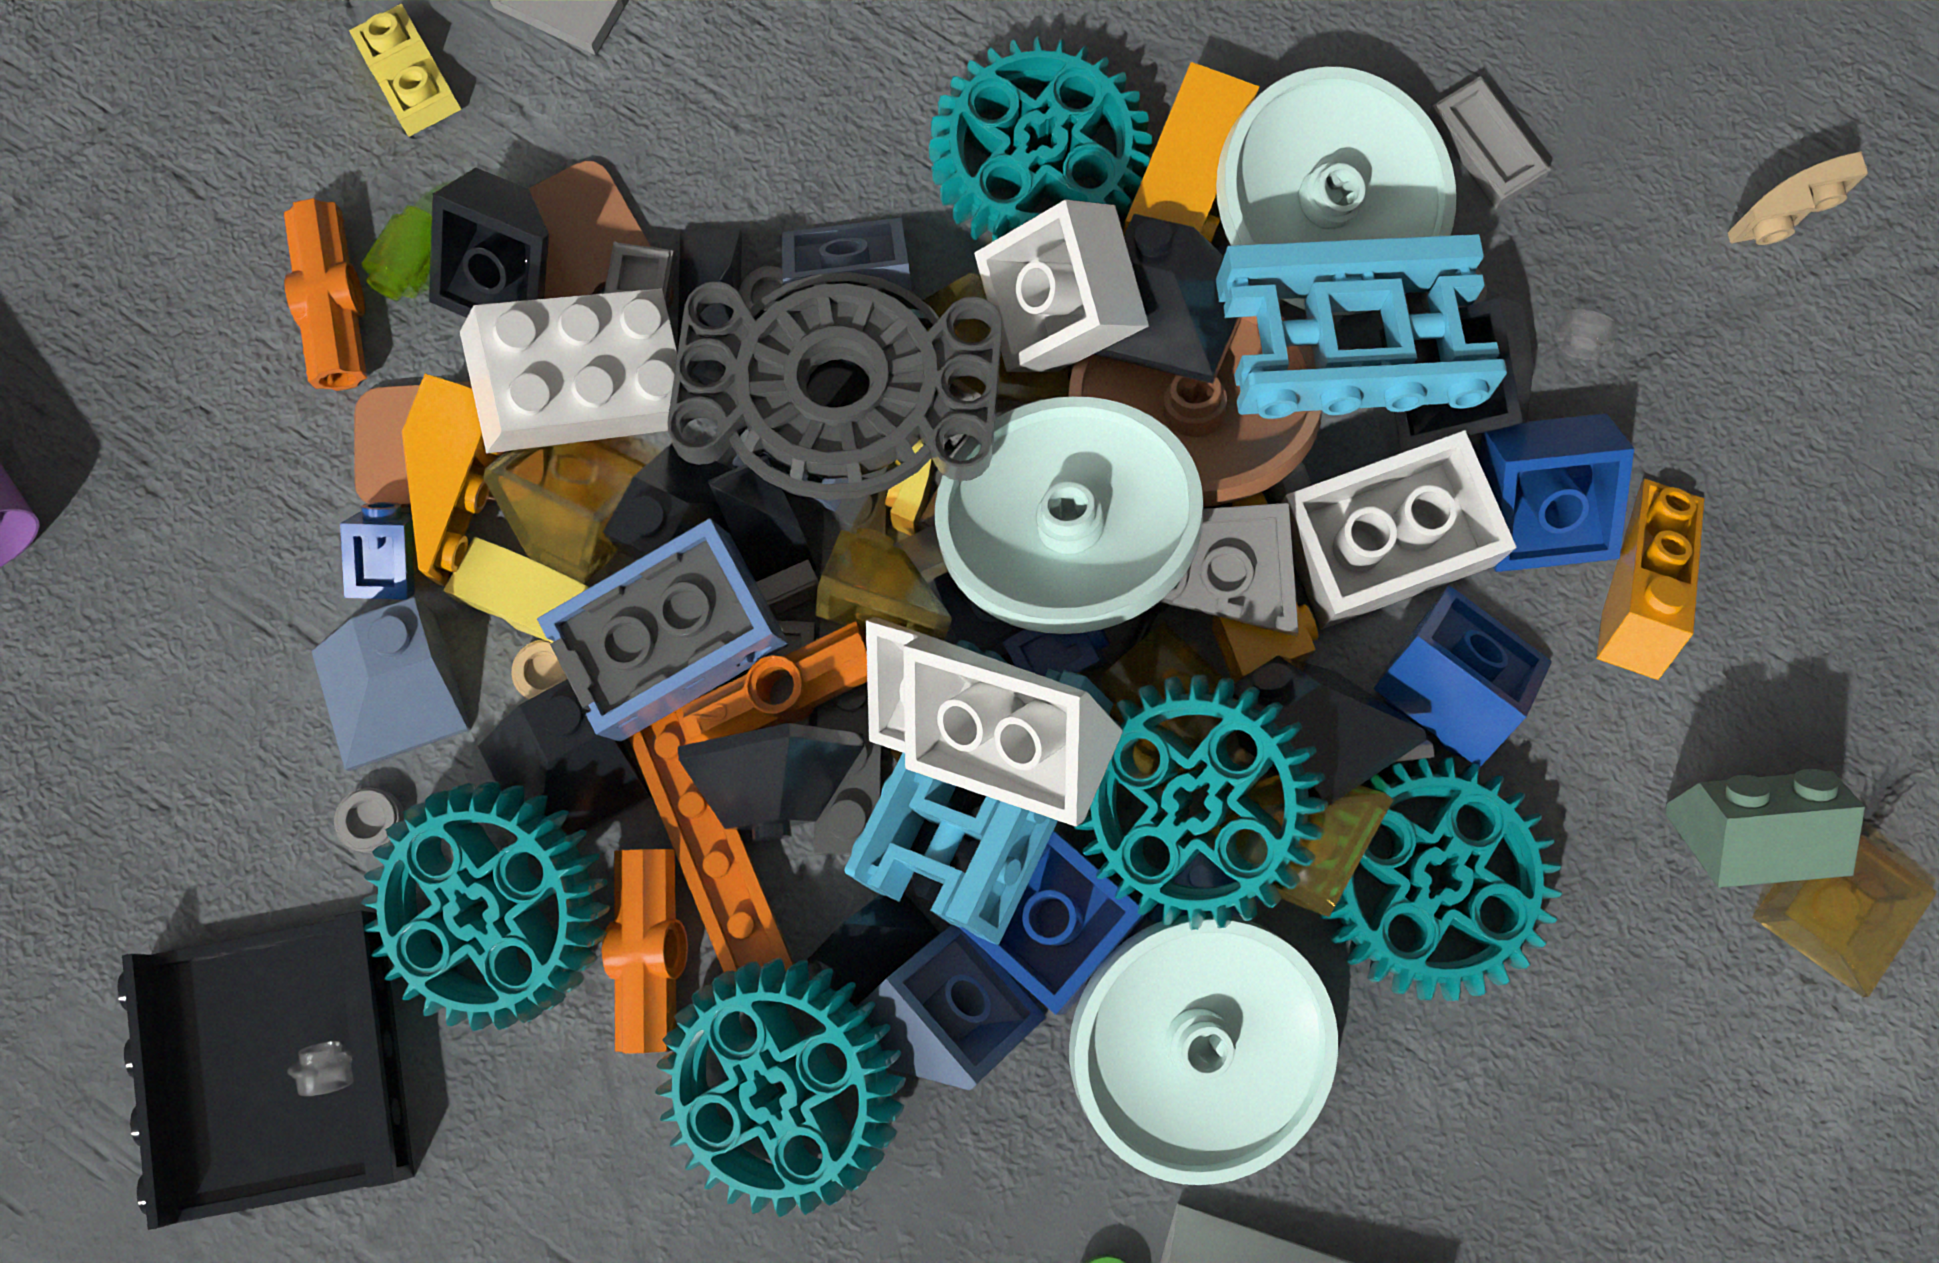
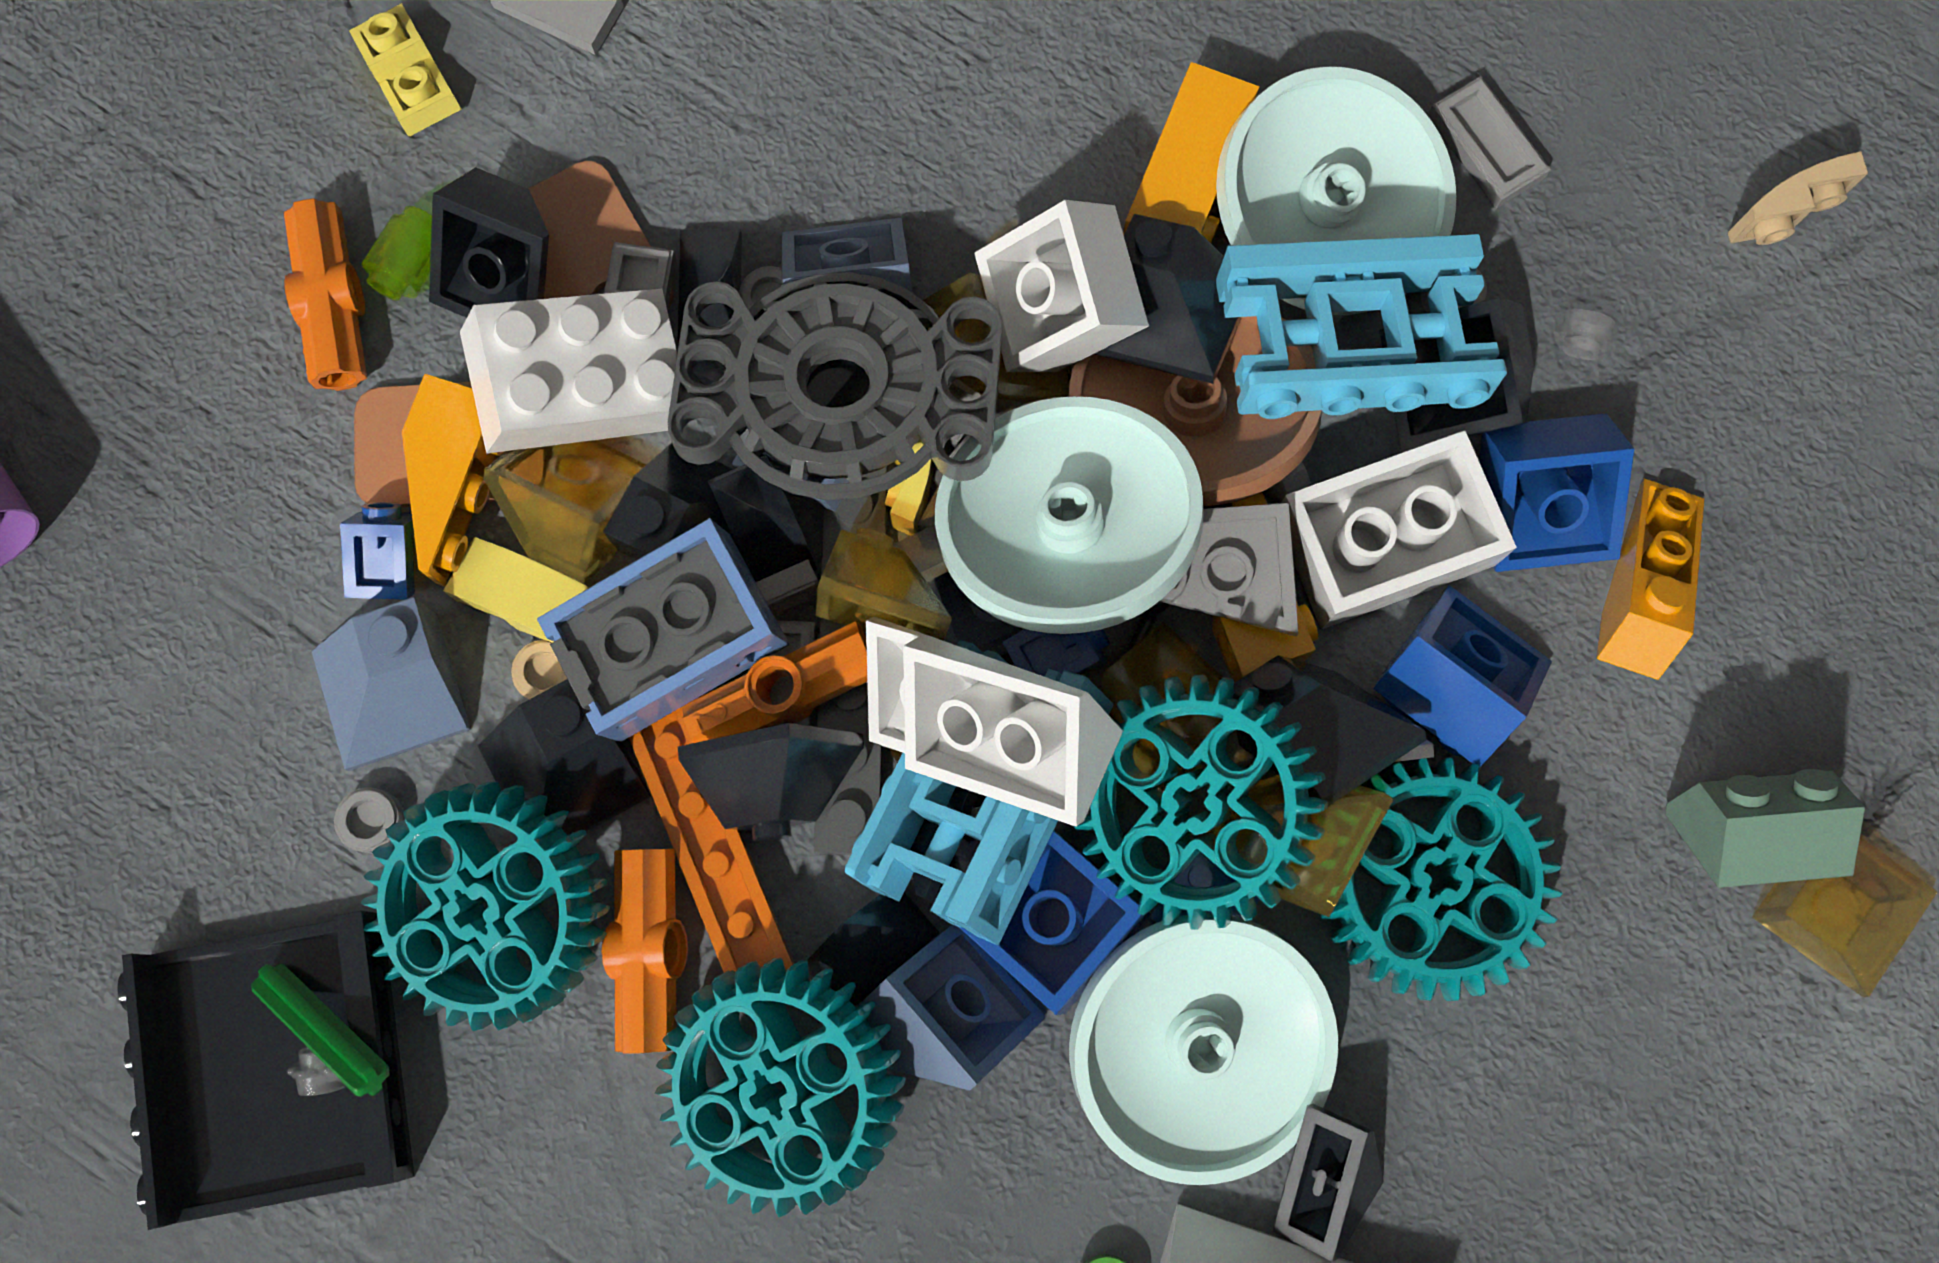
(320, 1030): none -> green axle
(1035, 126): teal gear -> none
(1328, 1183): none -> black slope

